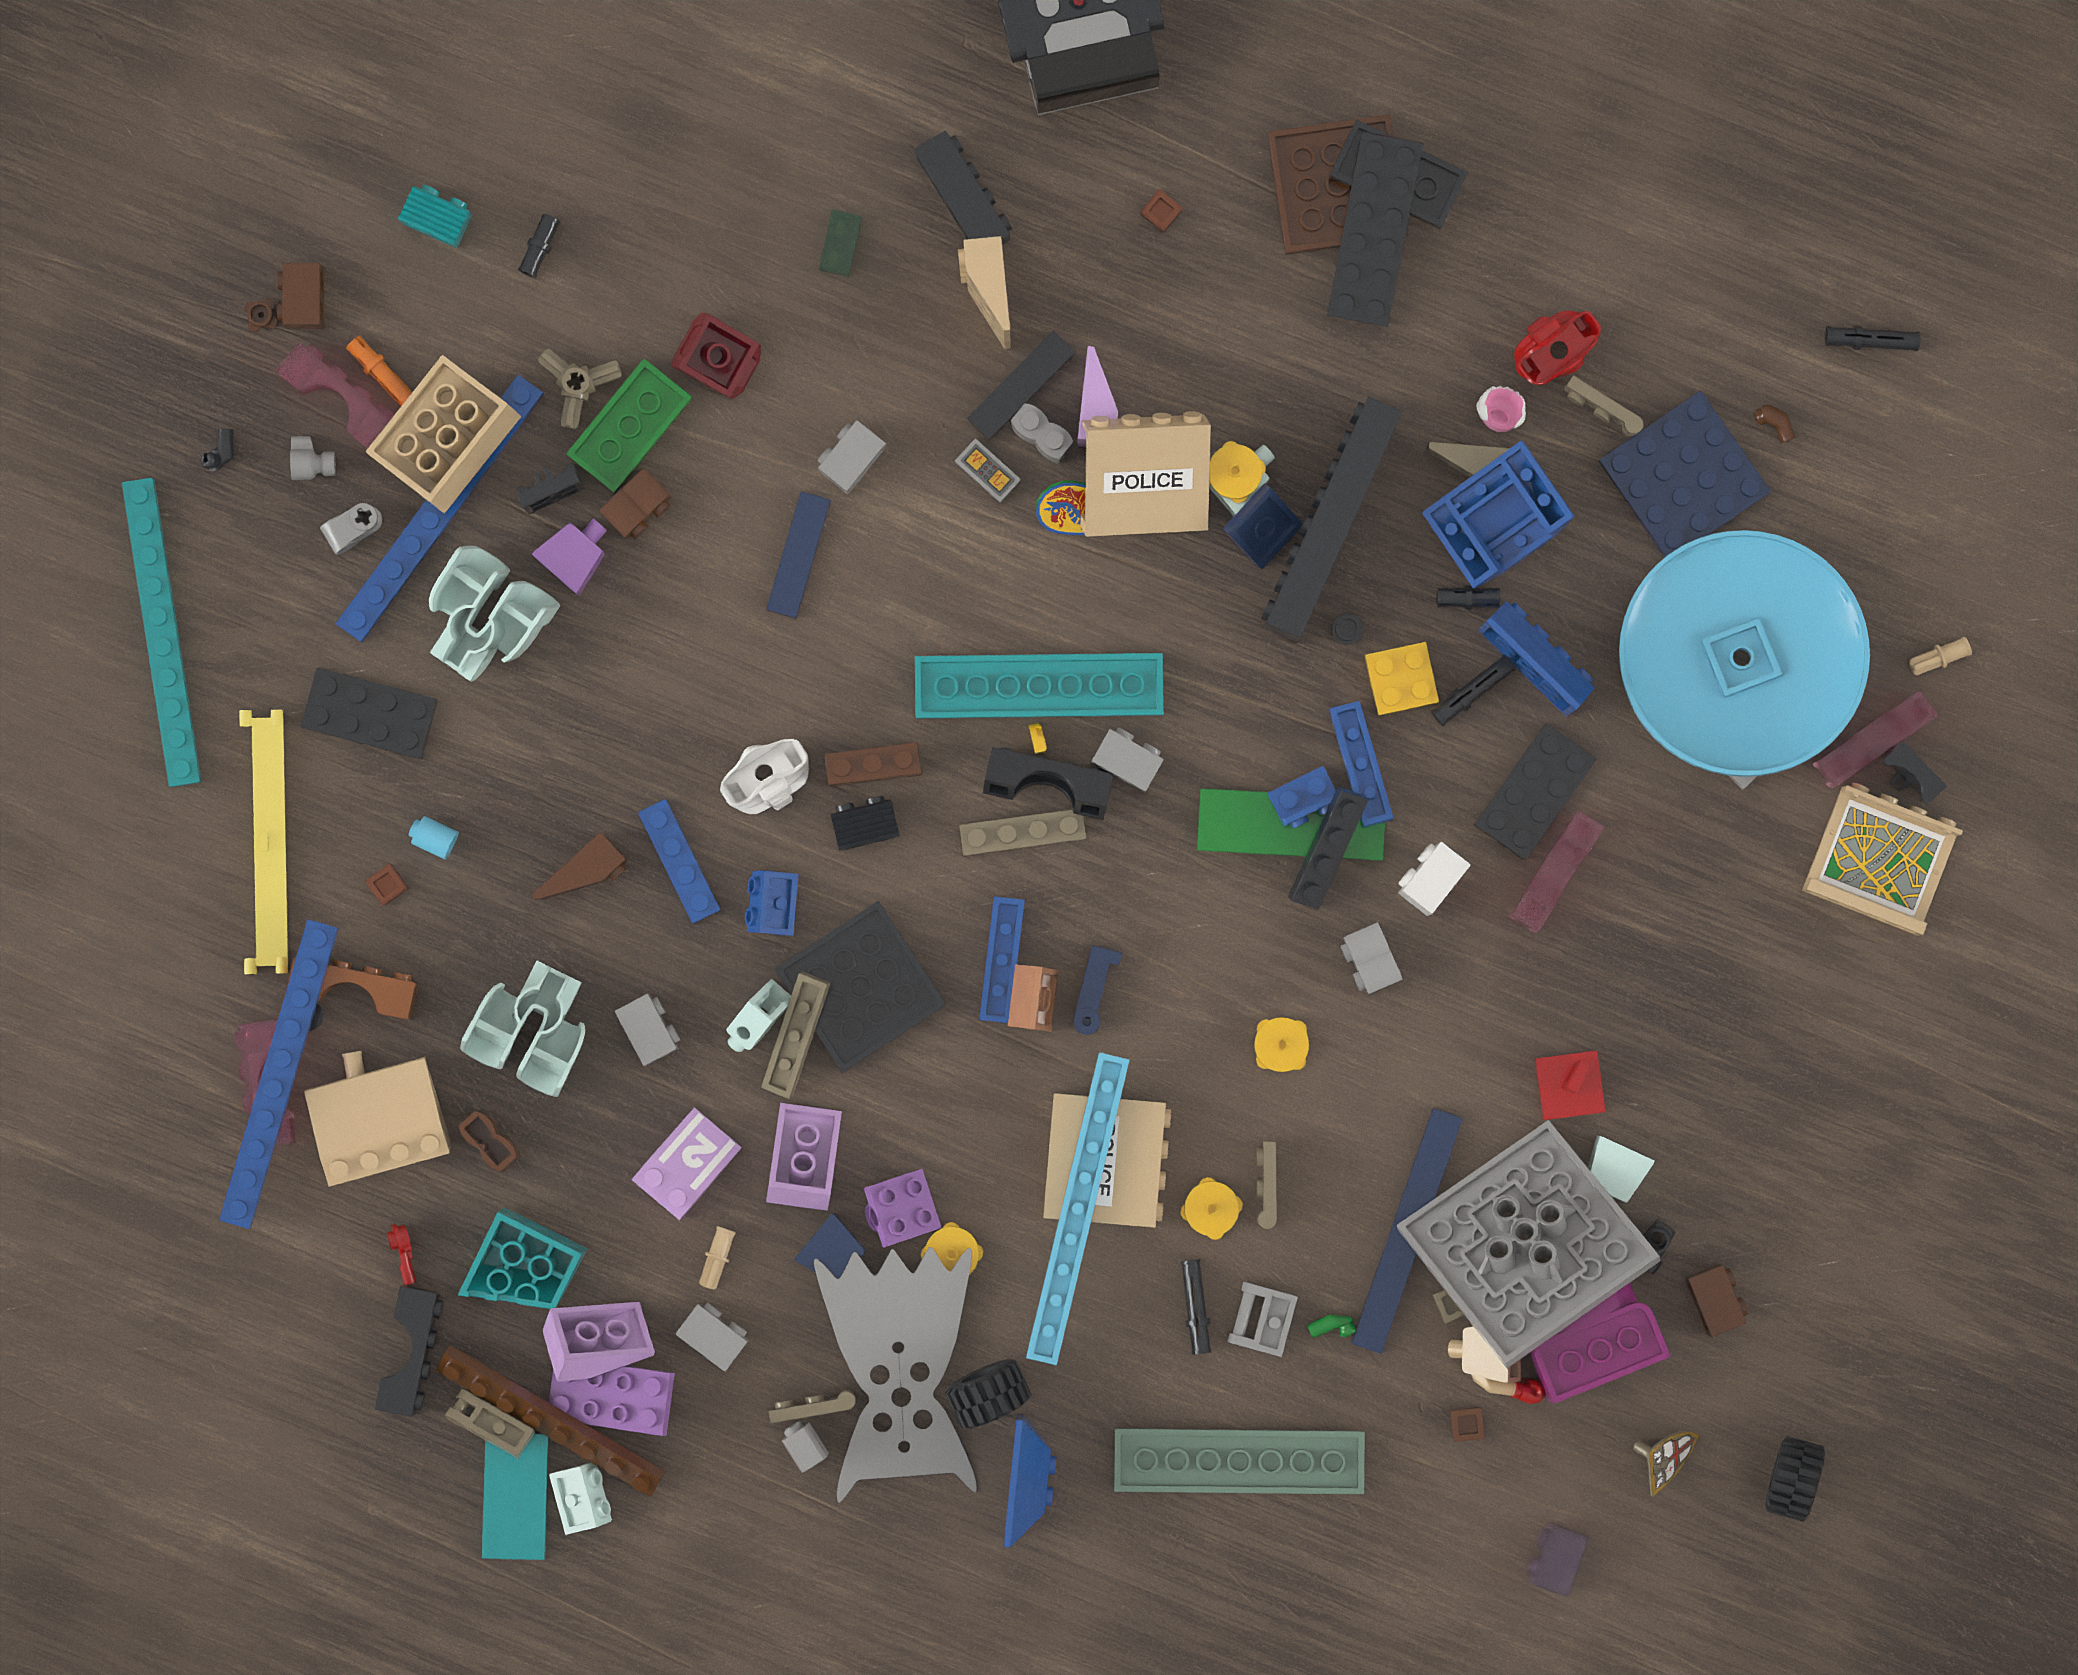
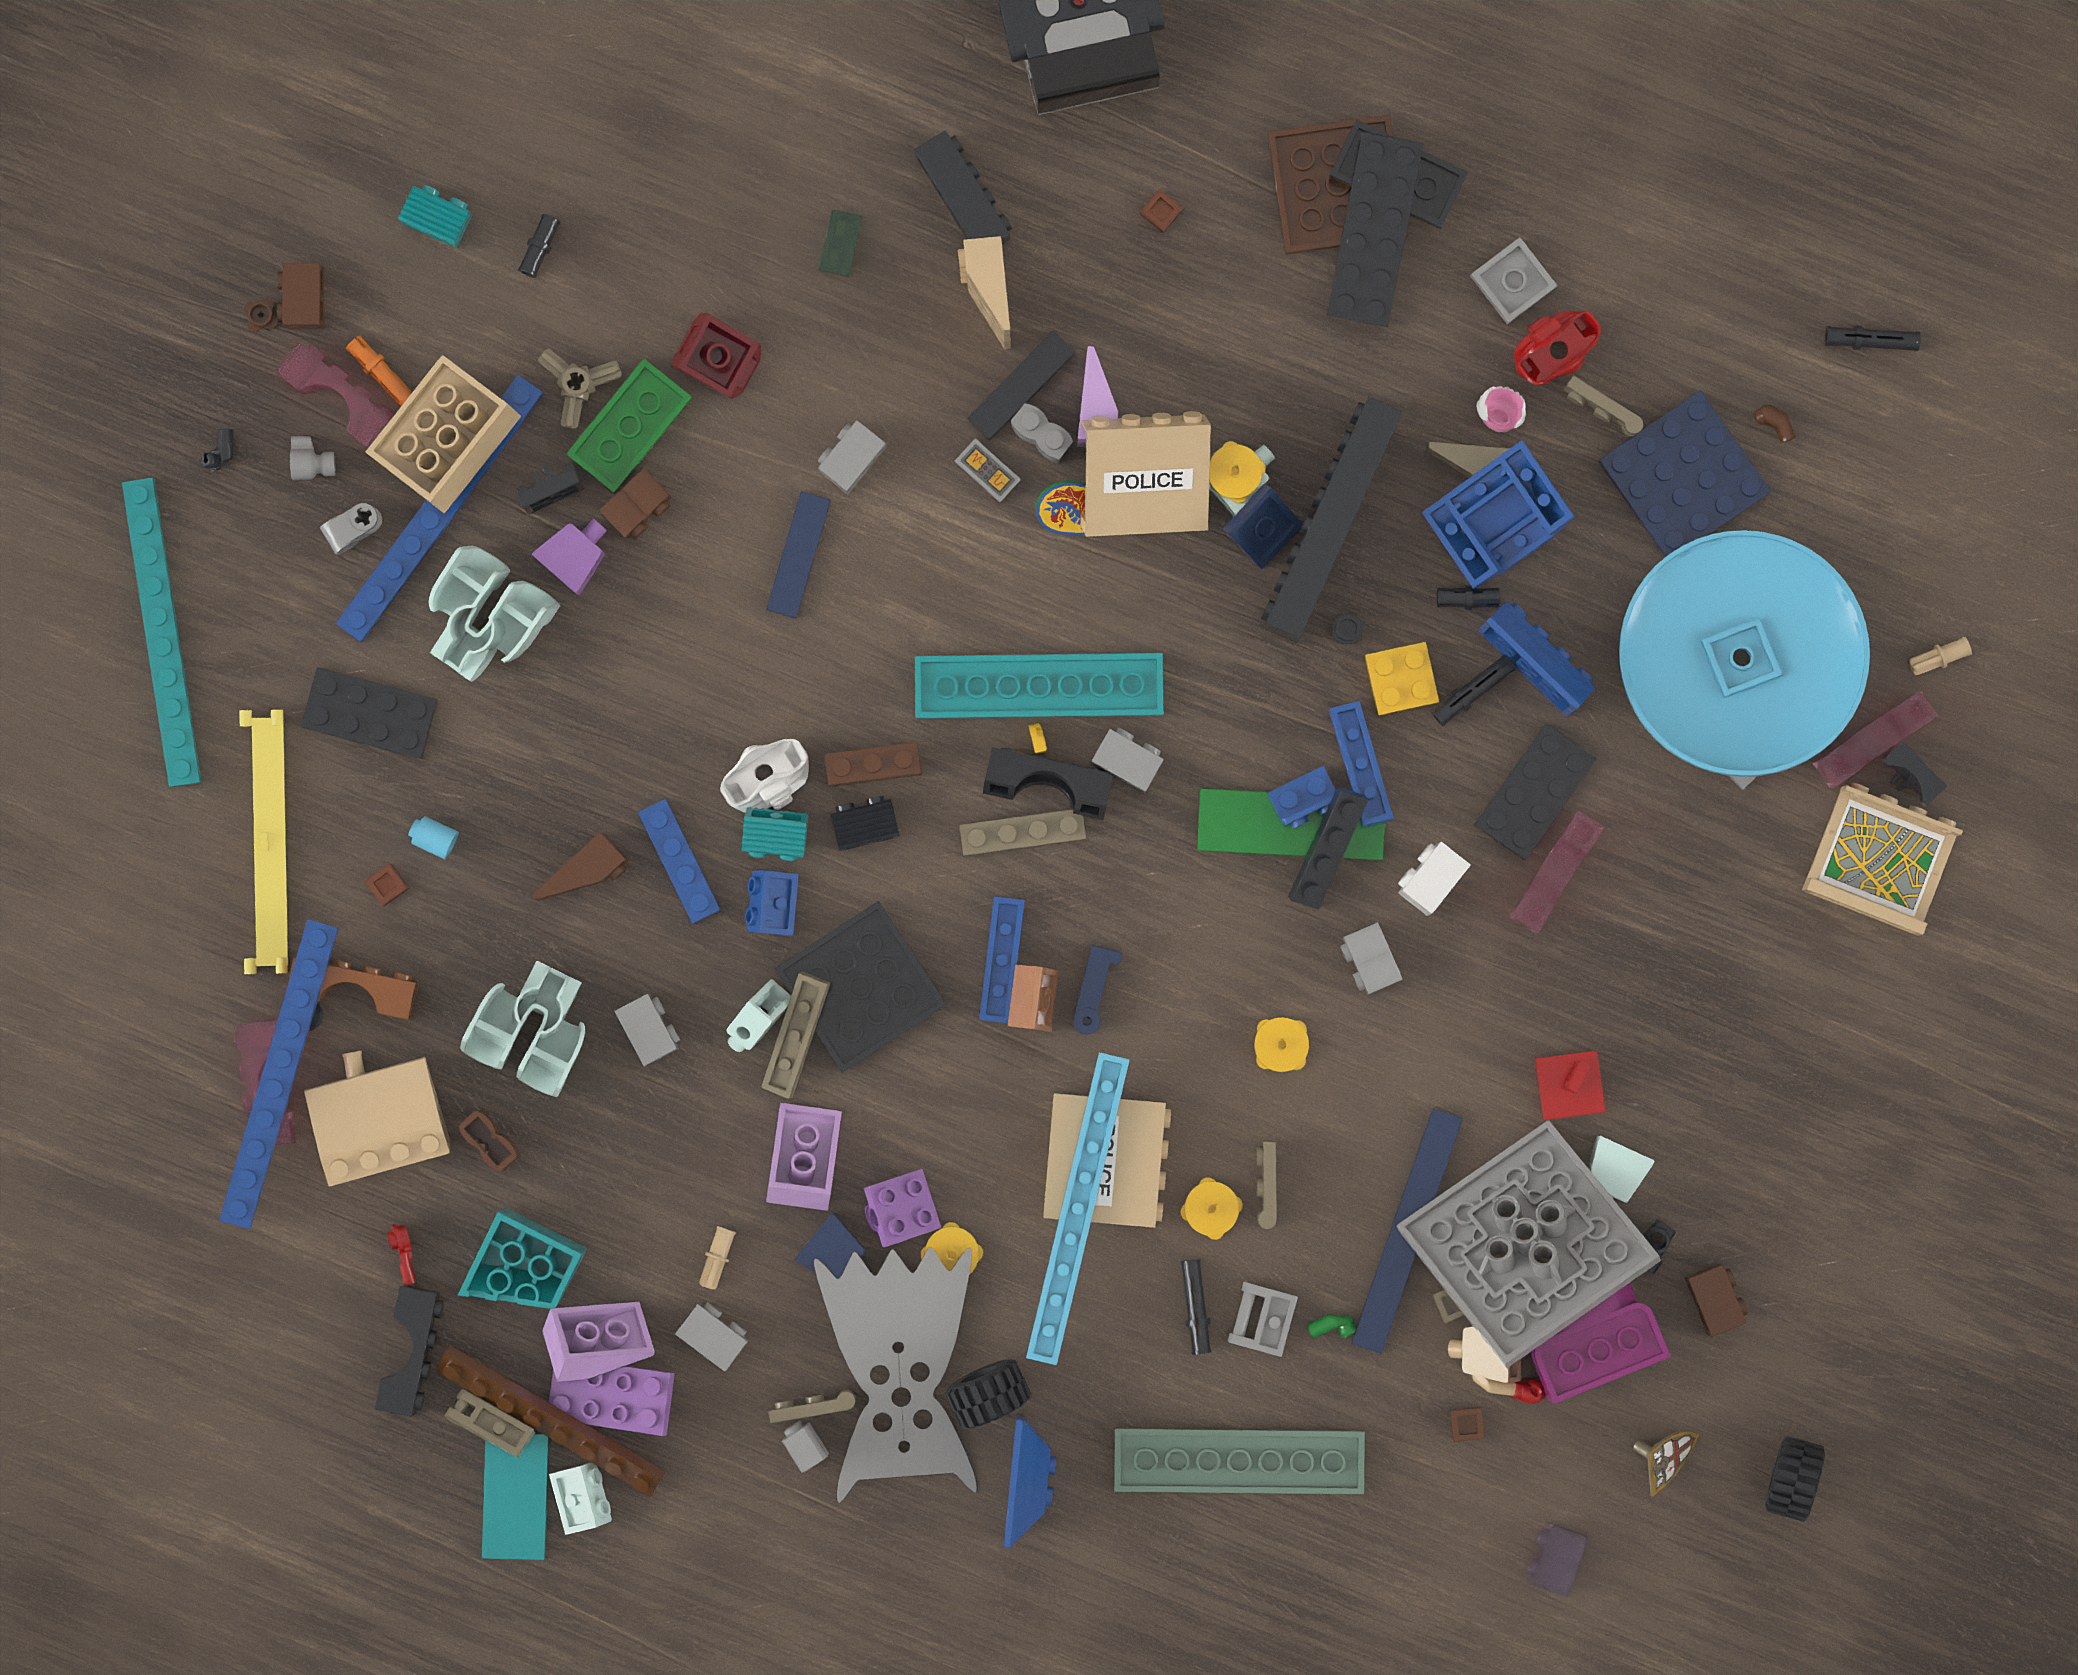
(686, 1163): lavender slope -> none
(774, 833): none -> teal brick
(1513, 280): none -> light grey plate

